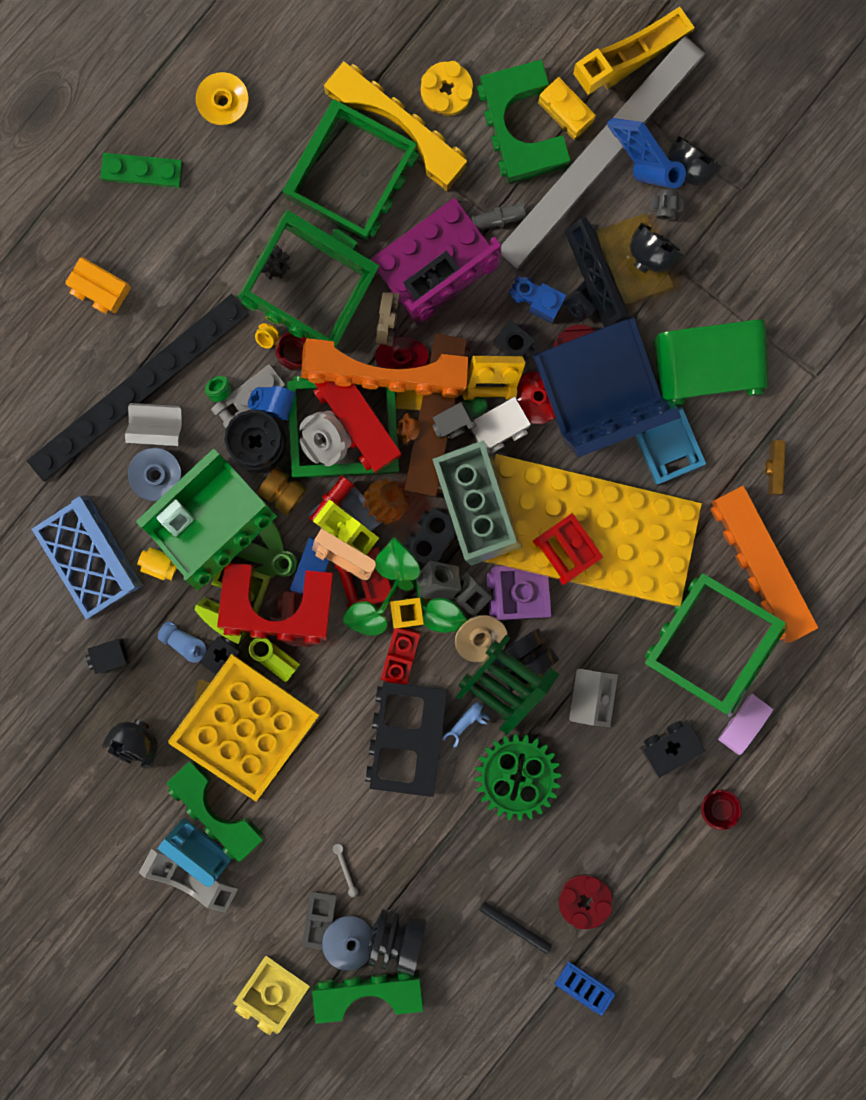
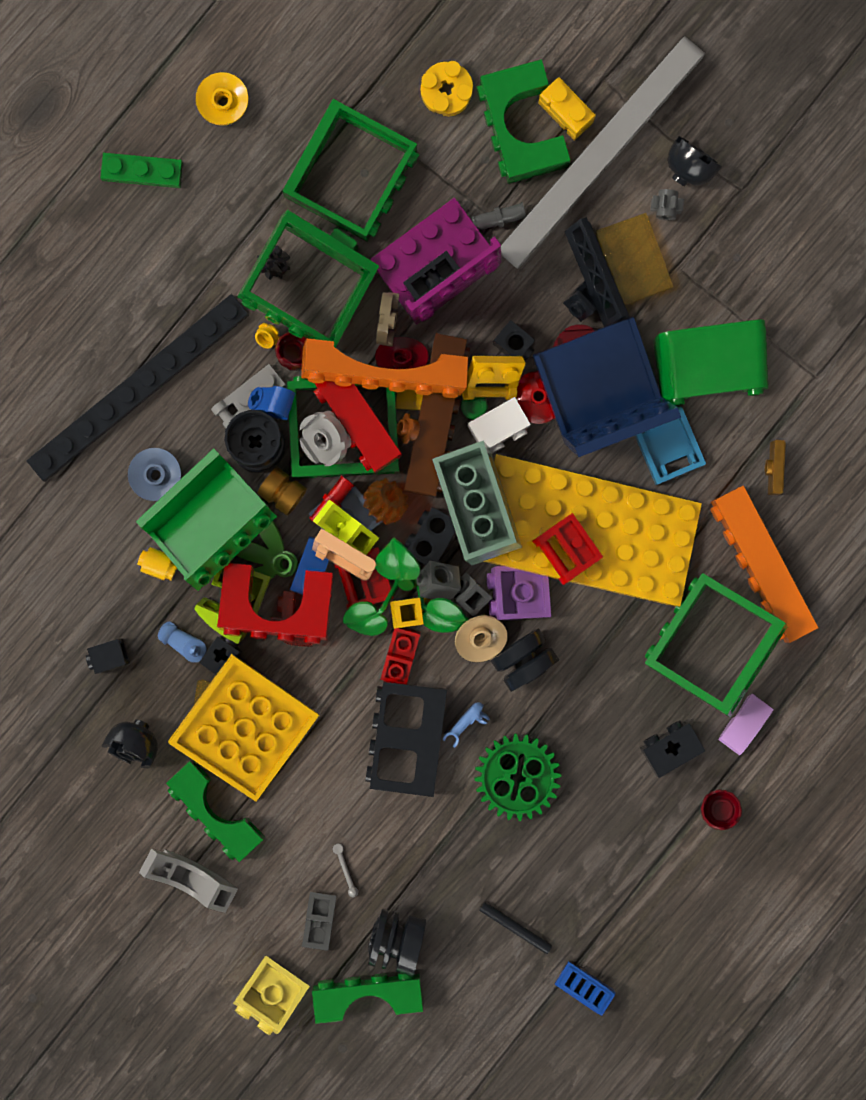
(98, 286): light orange brick -> none
(105, 544): medium blue fence -> none
(154, 424): light grey panel -> none
(175, 518): light aqua brick -> none
(197, 854): dark azure container -> none
(218, 389): green tile -> none
(276, 660): lime piece -> none
(336, 939): sand blue dish -> none
(353, 90): yellow arch -> none
(453, 421): dark grey brick -> none
(521, 704): dark green fence -> none
(543, 300): blue brick -> none
(593, 698): light grey panel -> none
(599, 908): dark red plate -> none
(619, 60): yellow arch -> none
(650, 161): blue piece -> none
(653, 250): black cylinder -> none

